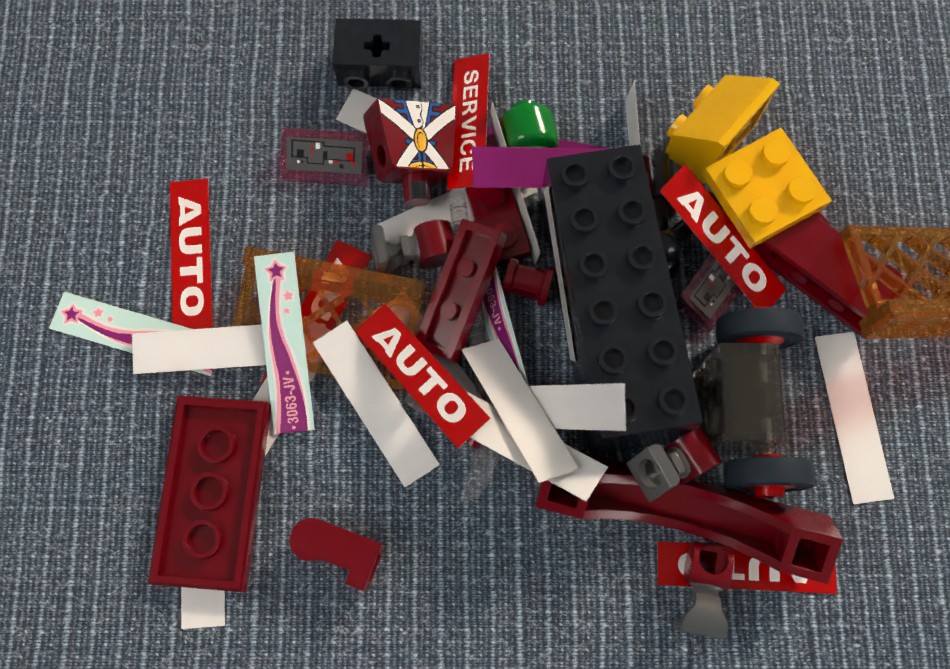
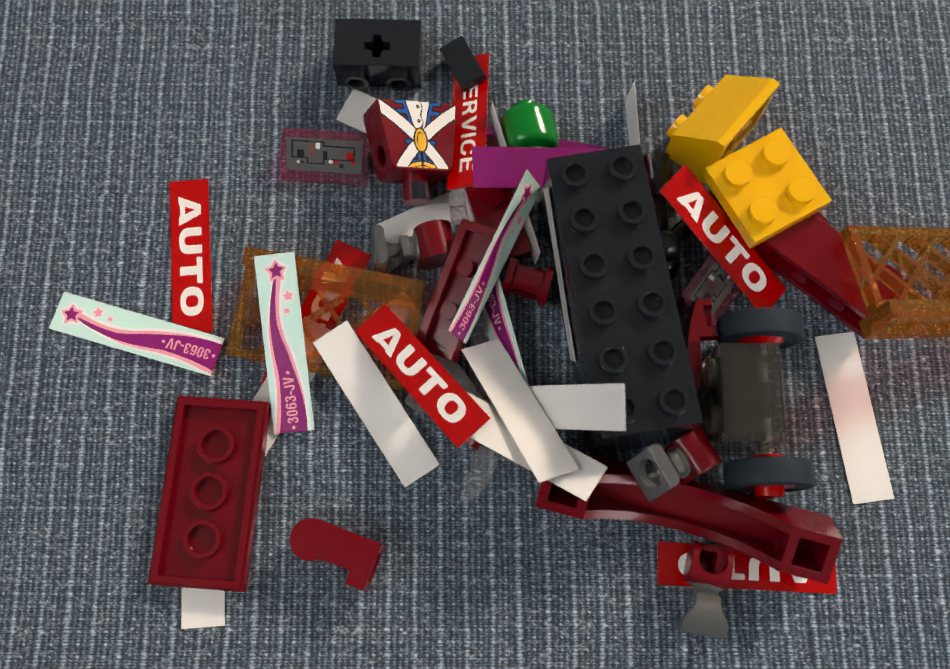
(198, 349): white sticker -> none
(463, 63): none -> black piece
(495, 257): none -> sticker
(697, 329): none -> dark red slope

